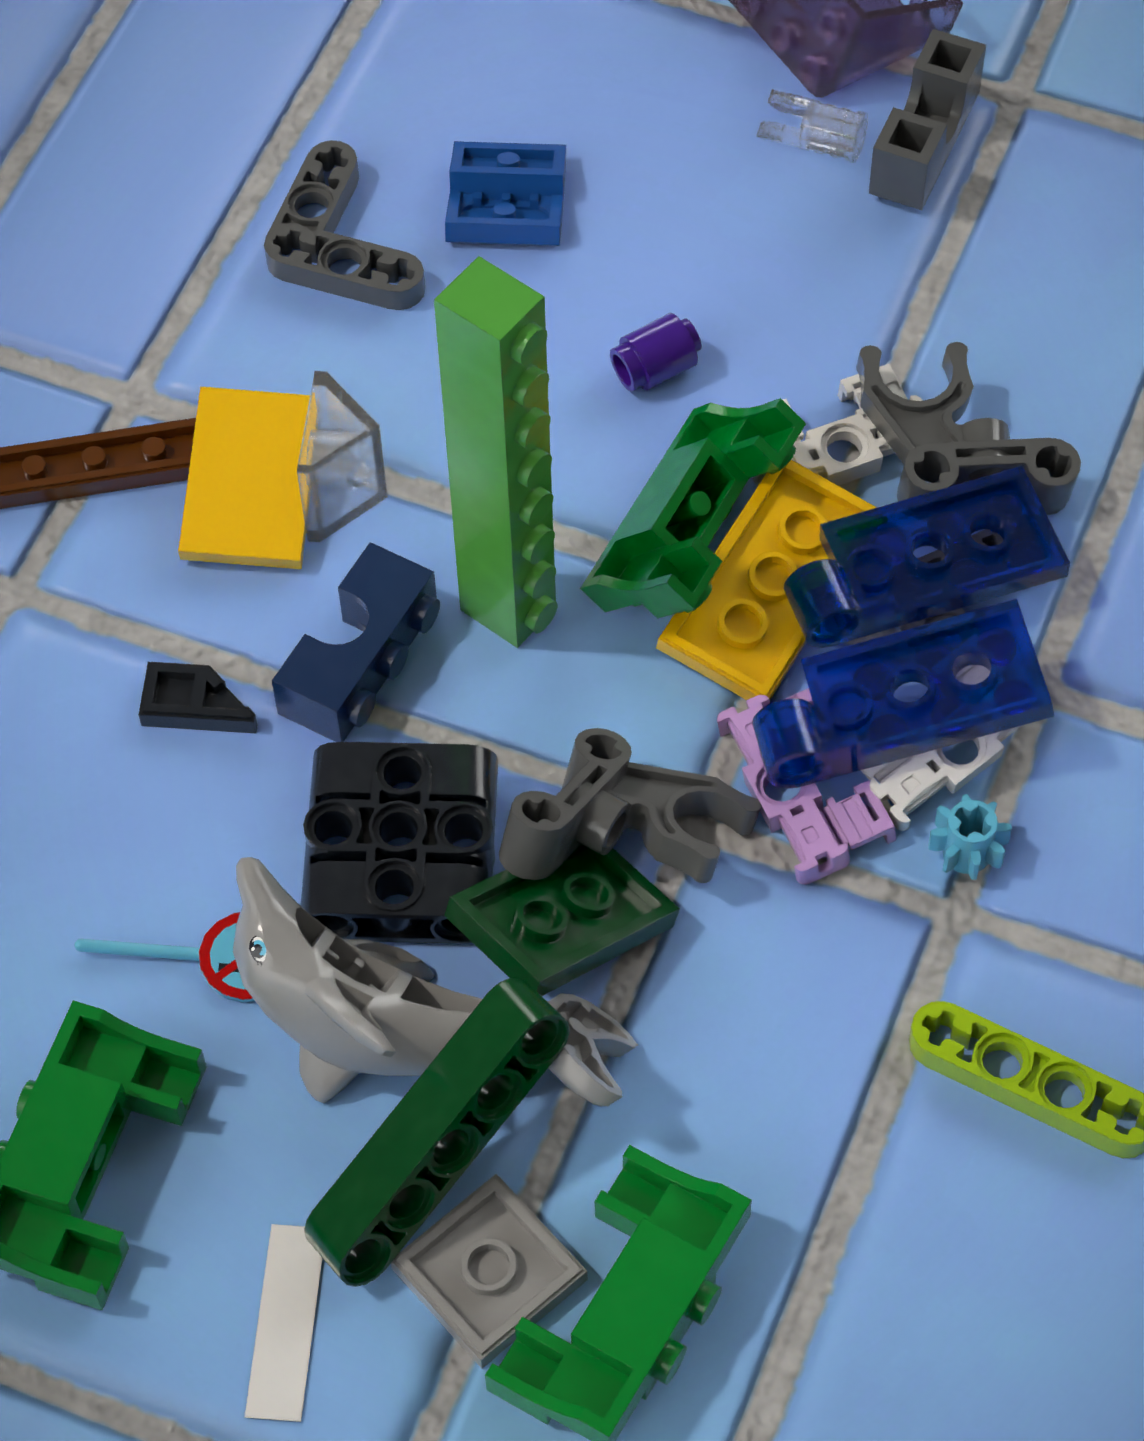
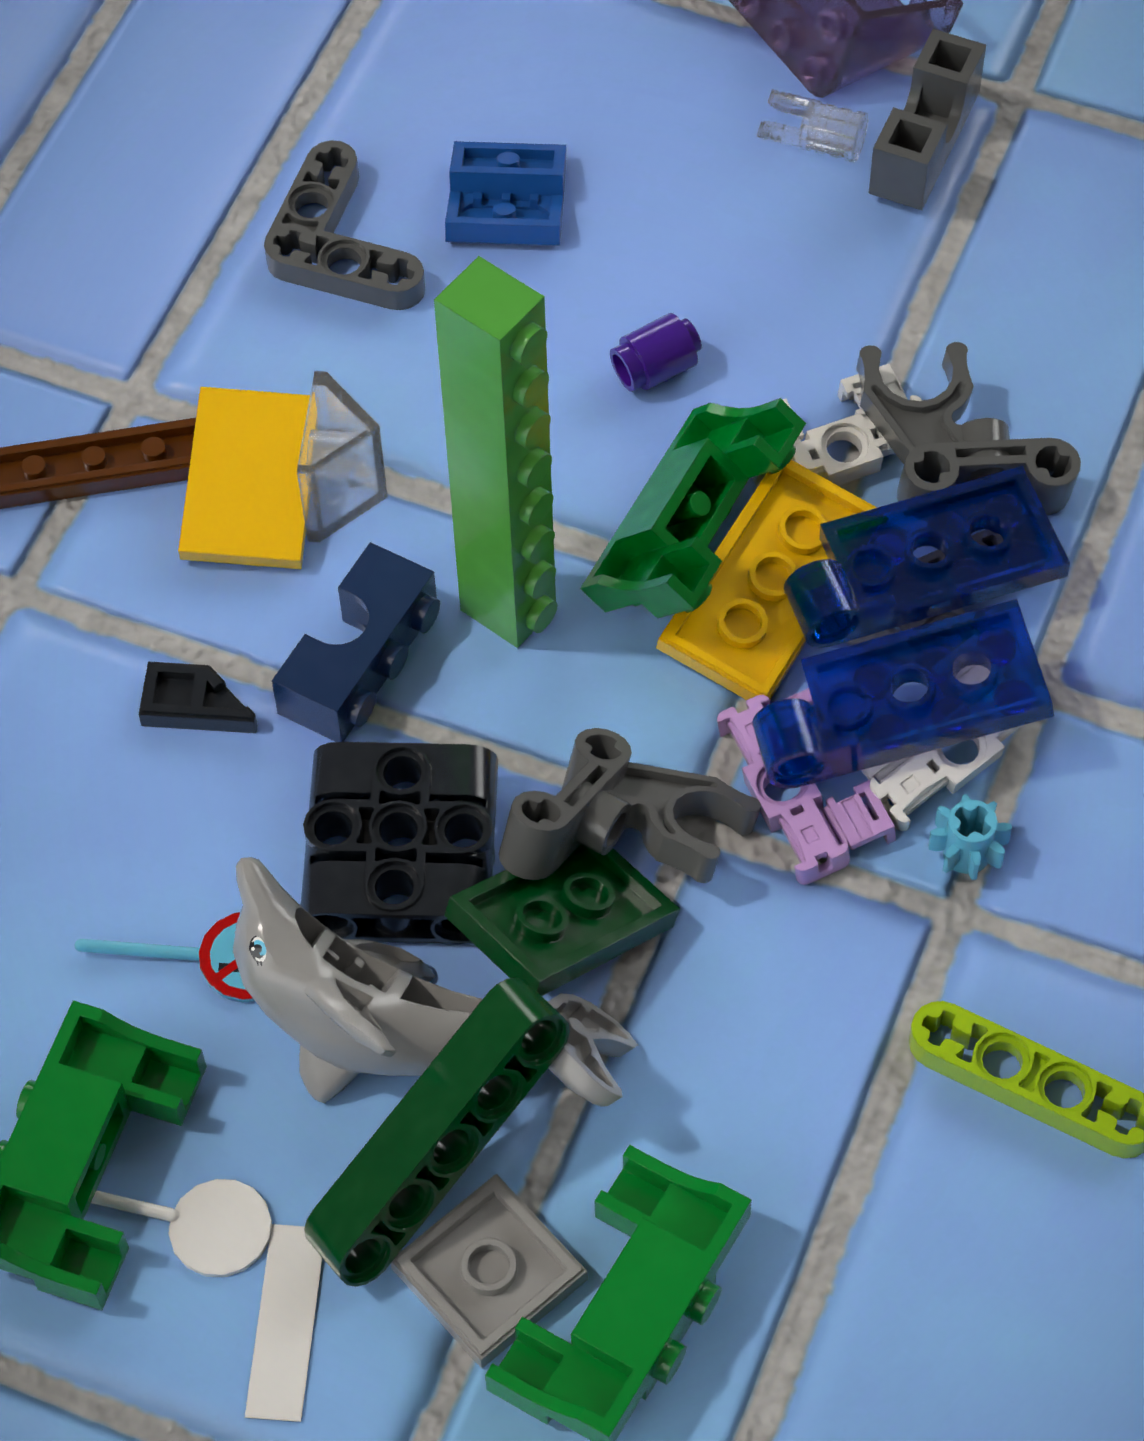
(214, 1227): none -> white piece

